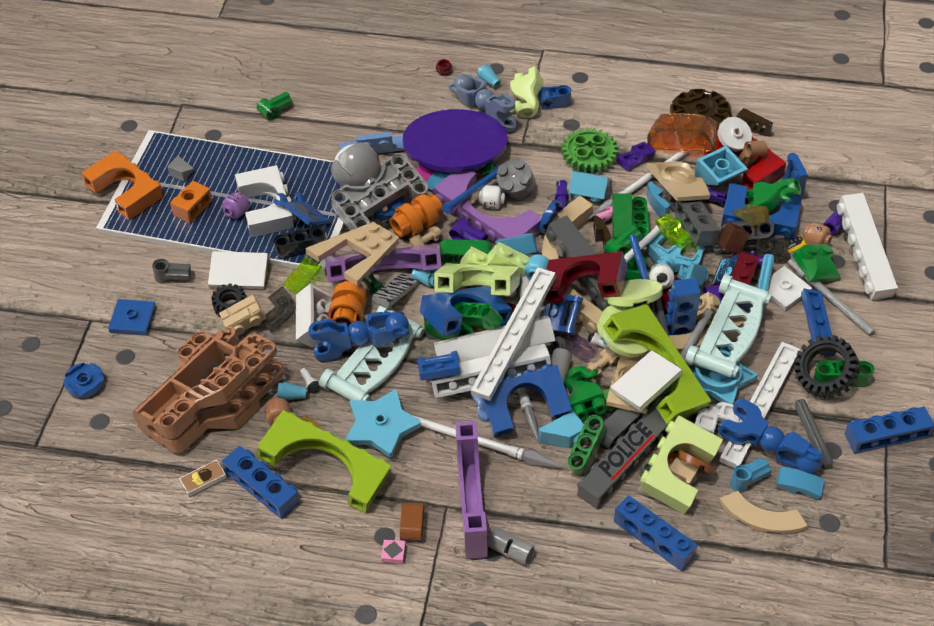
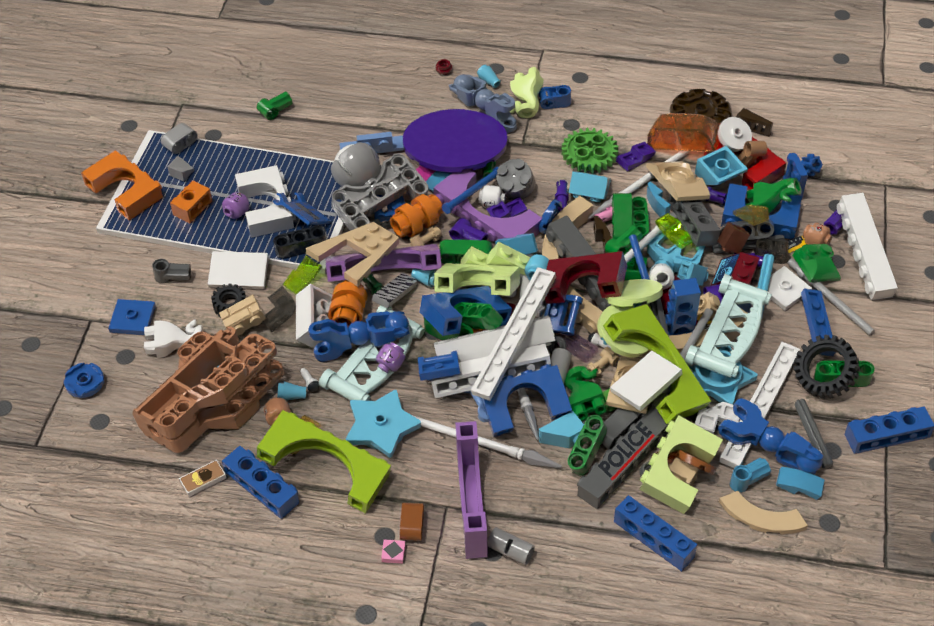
(167, 337): none -> white hips
(179, 138): none -> light grey beam
(390, 357): none -> medium lavender head
(507, 210): none -> dark purple slope
(812, 164): none -> blue gear

